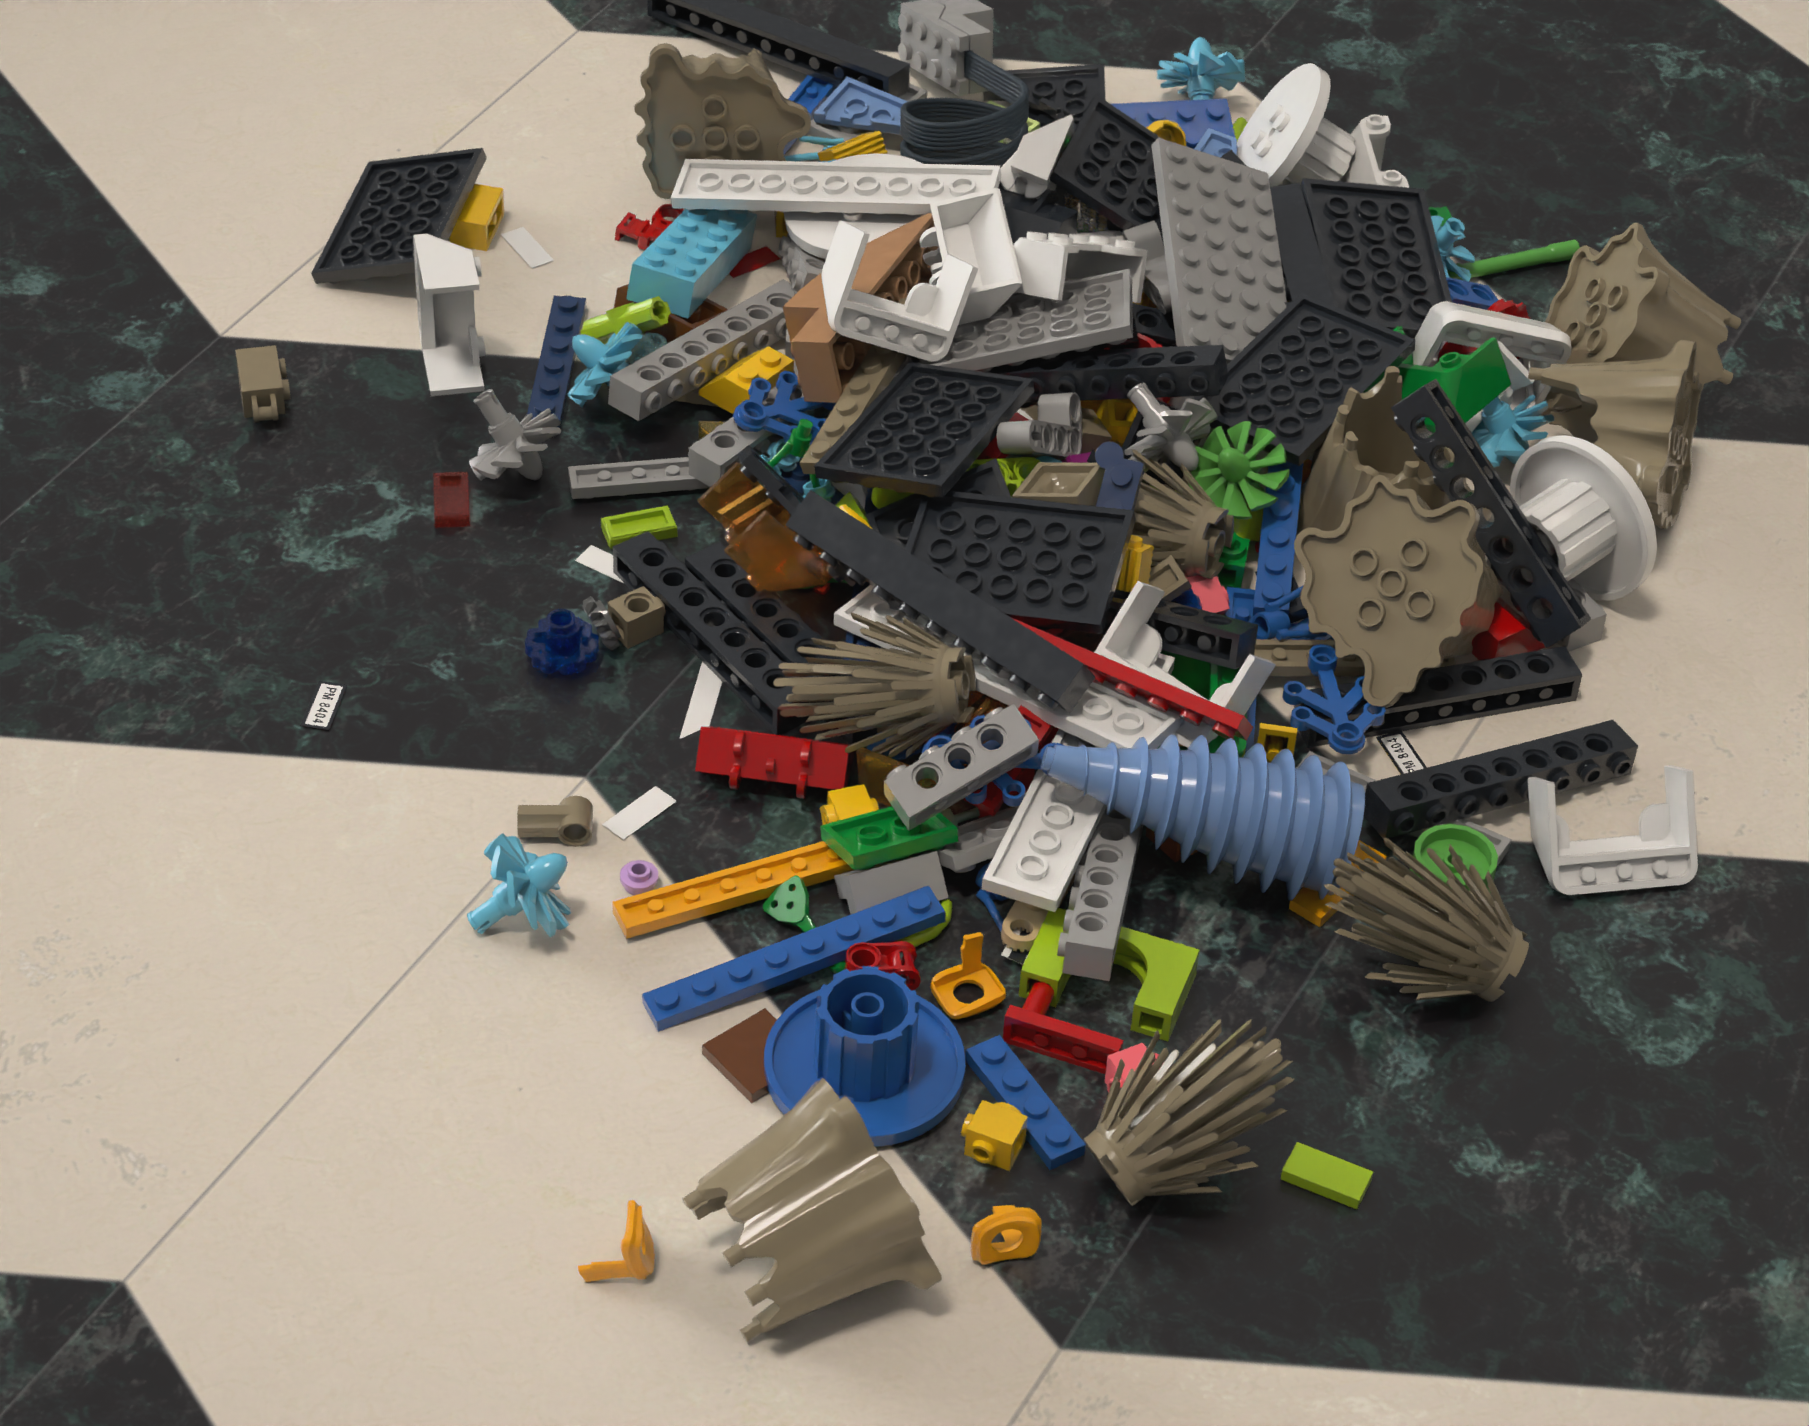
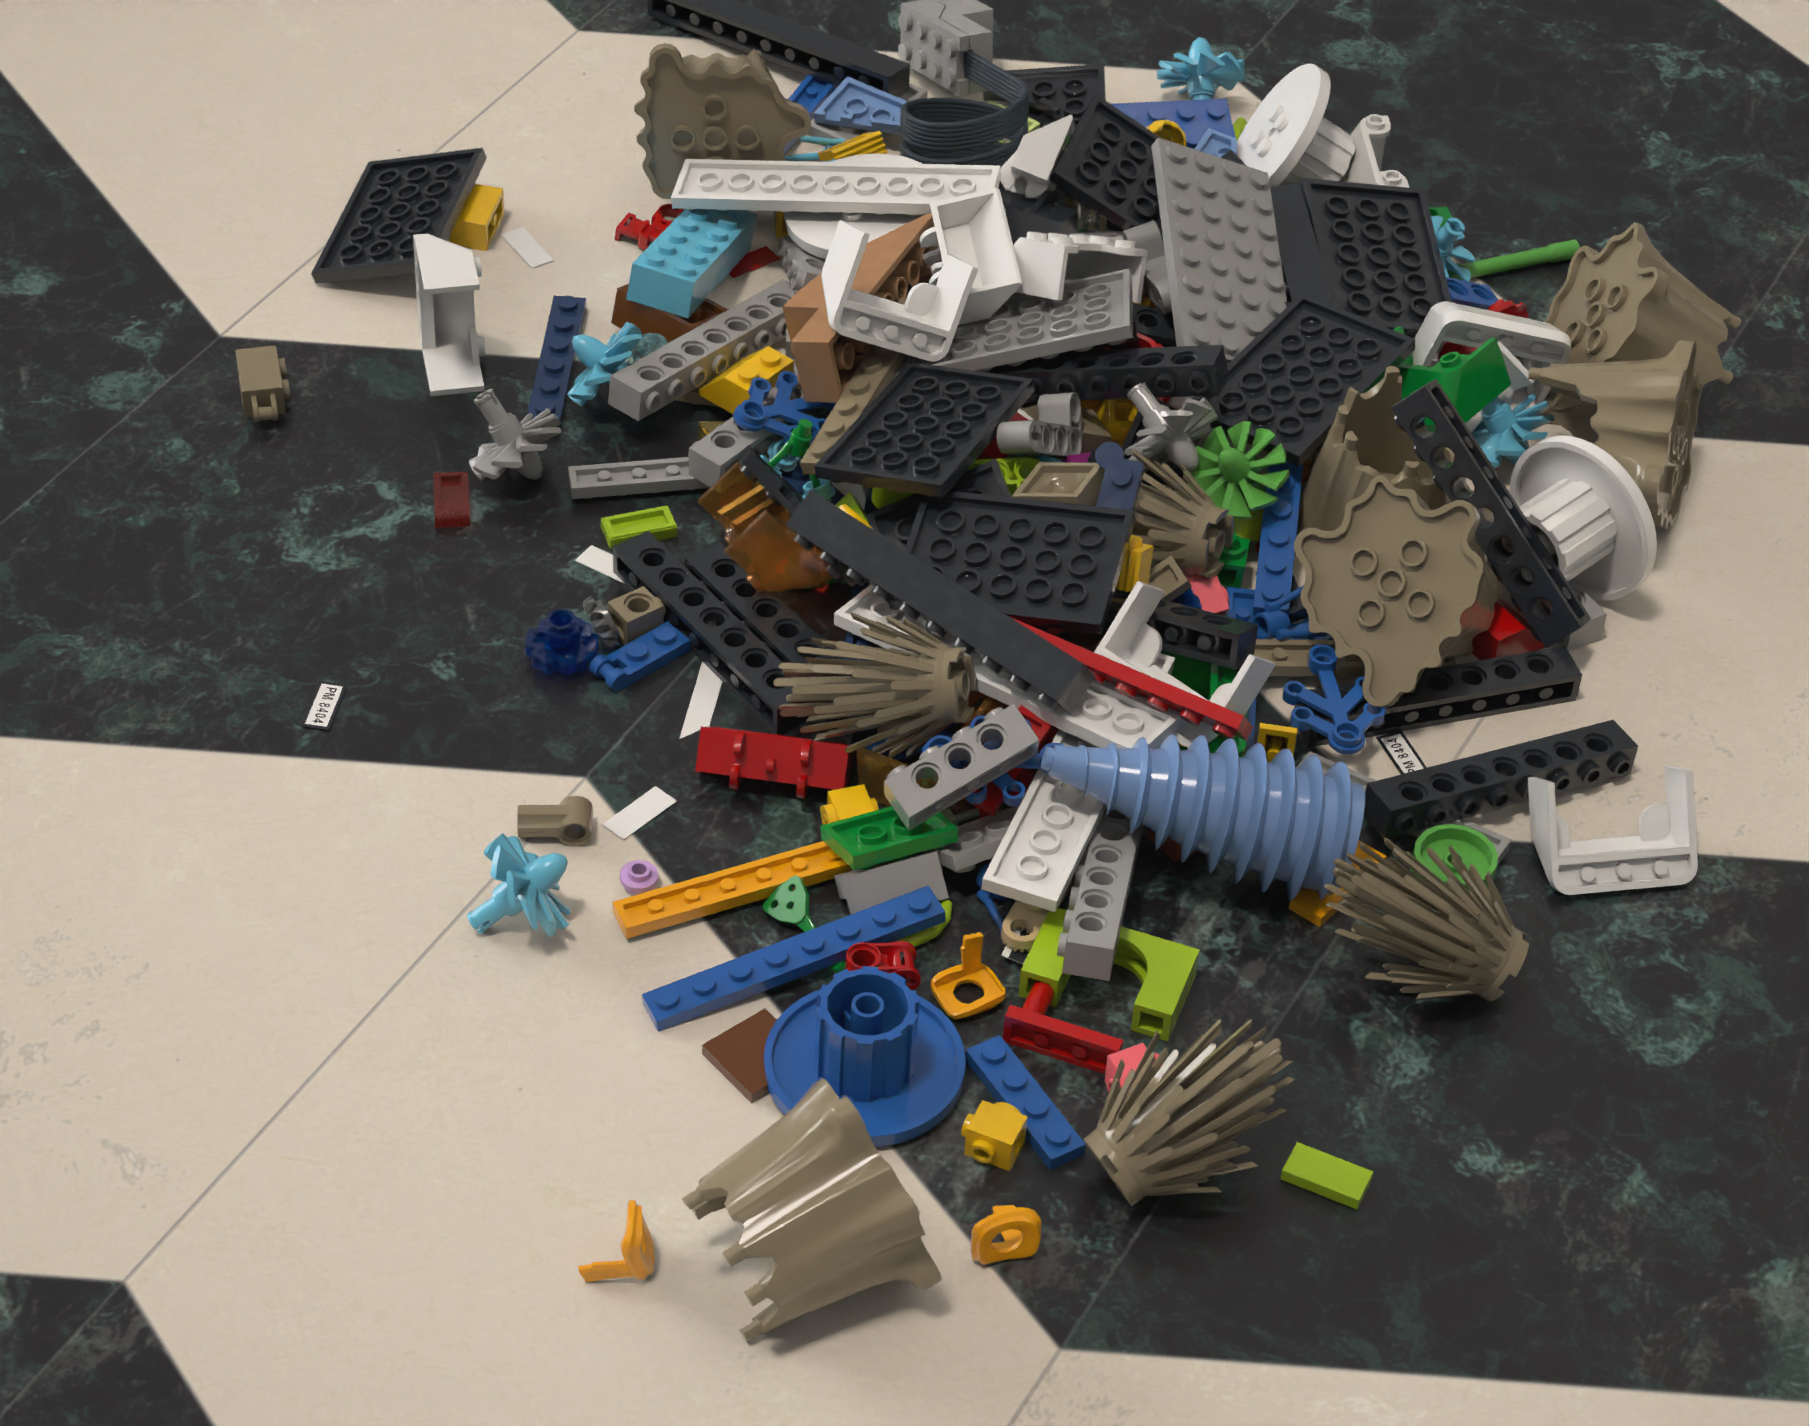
(640, 657): none -> blue plate
(645, 315): lime piece -> none

